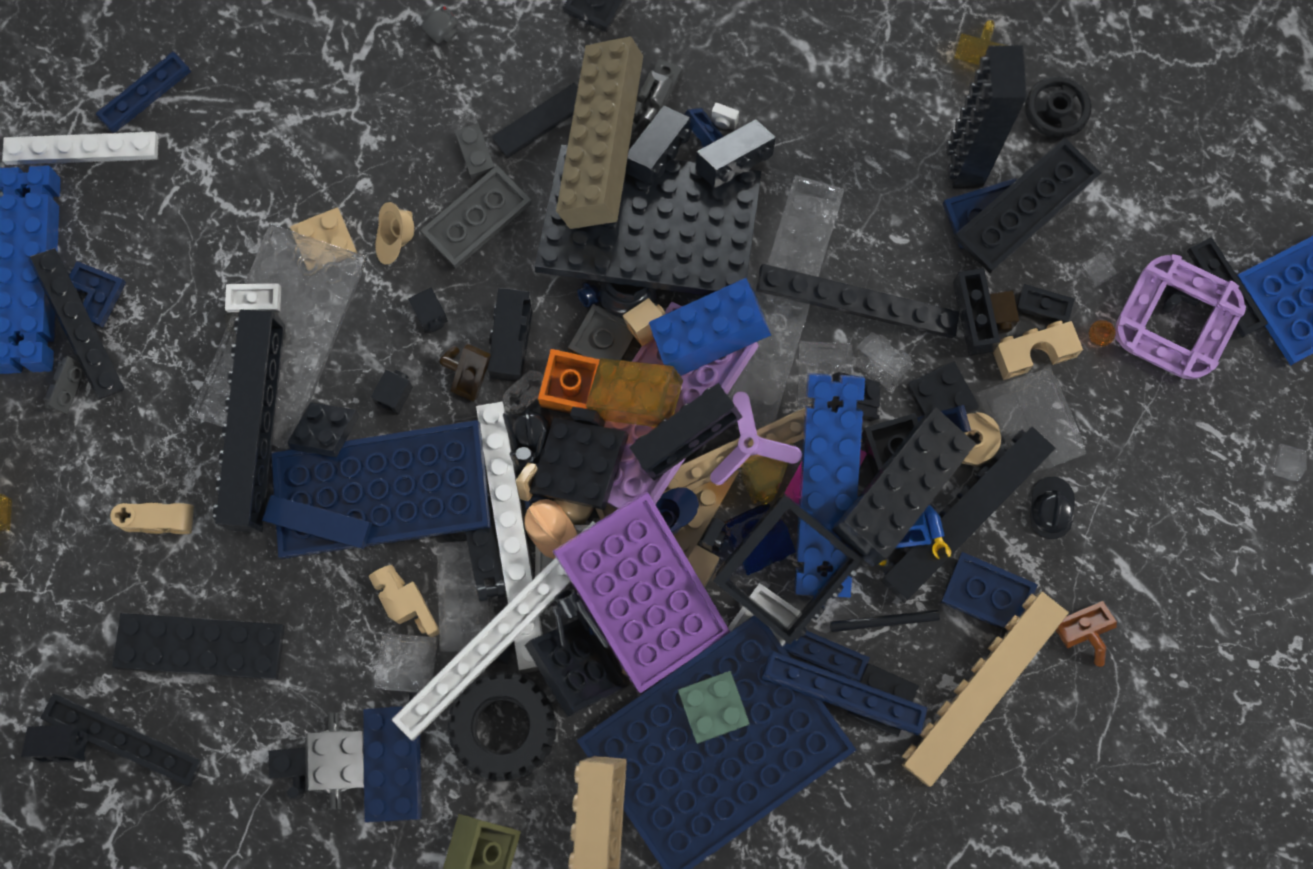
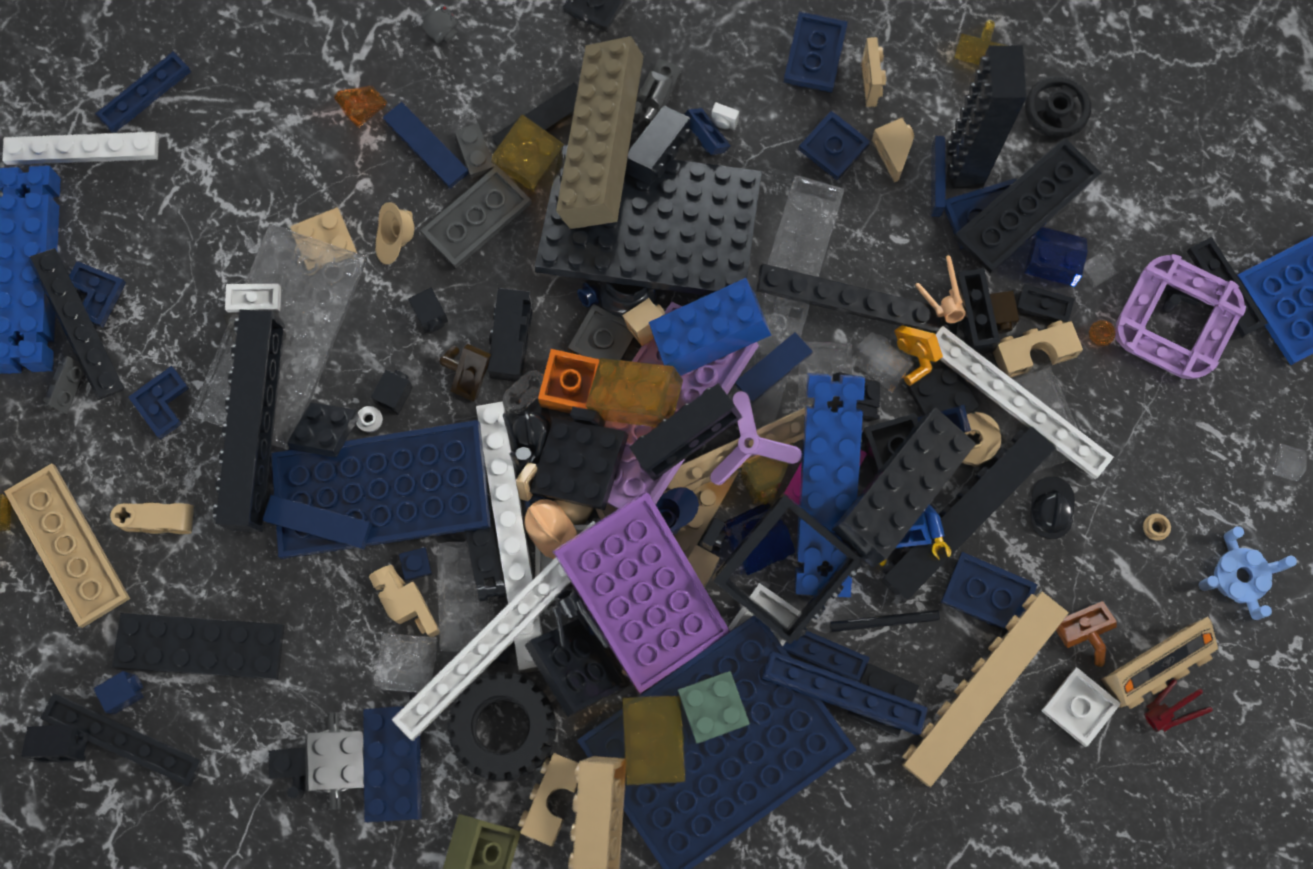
(67, 545): none -> tan plate
(119, 692): none -> dark blue brick
(154, 398): none -> dark blue plate
(360, 103): none -> clear orange slope
(372, 426): none -> white plate
(415, 564): none -> dark blue plate
(425, 145): none -> dark blue tile
(527, 152): none -> clear yellow brick
(539, 821): none -> tan arch
(653, 740): none -> clear yellow slope
(735, 153): brick -> none
(773, 367): none -> dark blue tile
(815, 52): none -> dark blue plate
(834, 145): none -> dark blue plate
(872, 74): none -> tan plate
(893, 145): none -> tan slope
(918, 344): none -> light orange plate
(938, 176): none -> dark blue tile
(951, 306): none -> light nougat plant
(1022, 404): none -> white plate
(1057, 256): none -> clear blue slope
(1080, 707): none -> white plate
(1160, 716): none -> dark red plant
(1161, 663): none -> tan slope
(1162, 521): none -> tan plate
(1259, 573): none -> light blue plate

